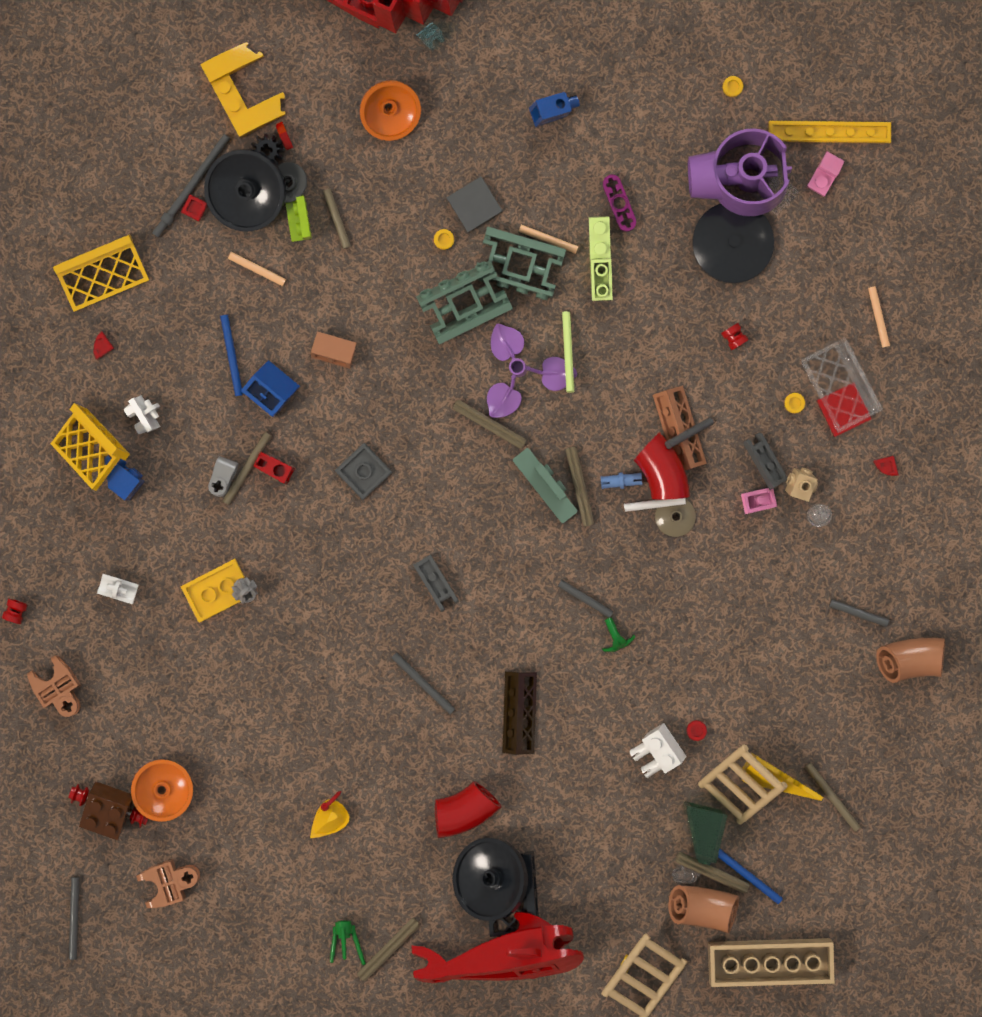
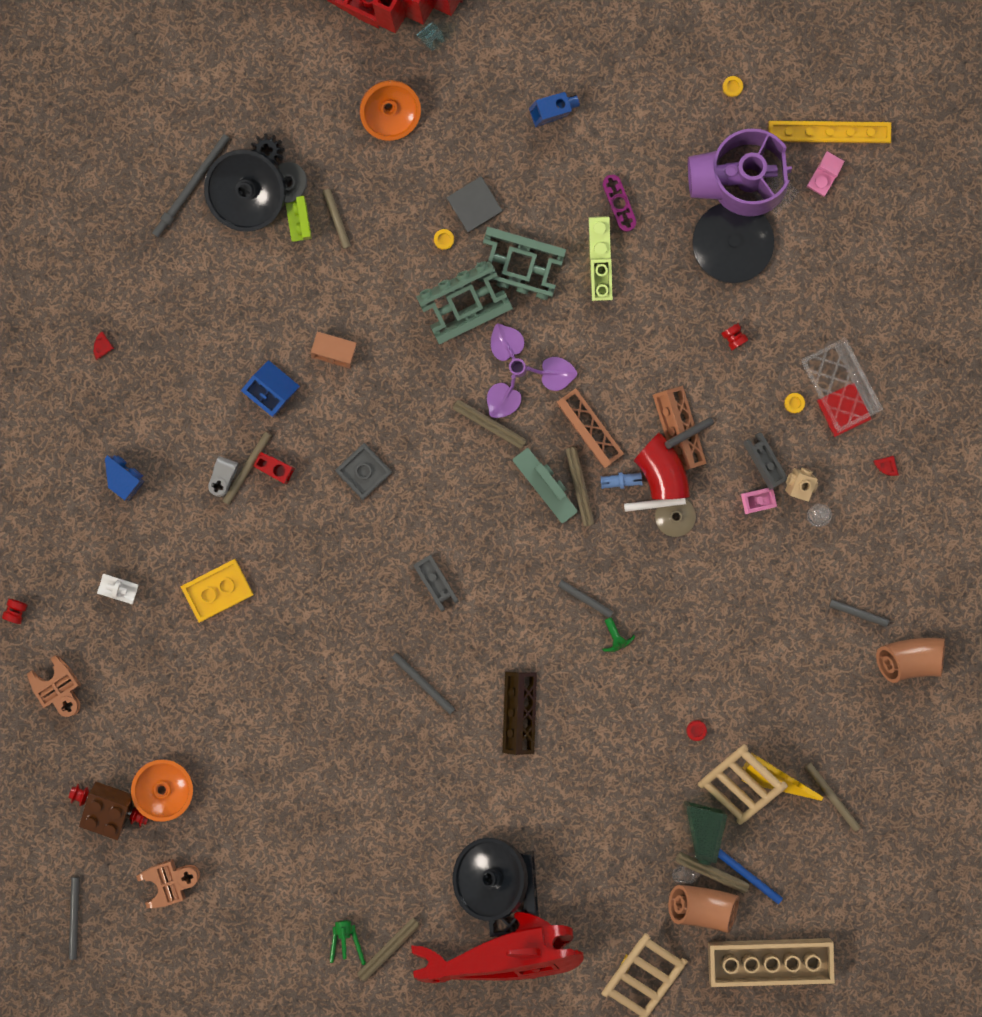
(96, 255): yellow fence -> none
(107, 446): yellow fence -> none
(146, 413): white hips -> none
(194, 208): red tile -> none
(218, 73): yellow wedge -> none
(231, 355): blue bar -> none
(244, 590): light grey gear -> none
(257, 269): light nougat bar -> none
(284, 135): red tile -> none
(329, 817): yellow piece -> none
(464, 810): red brick -> none
(548, 239): light nougat bar -> none
(568, 352): yellowish green bar -> none
(583, 432): none -> nougat fence
(663, 748): white brick -> none
(878, 316): light nougat bar -> none

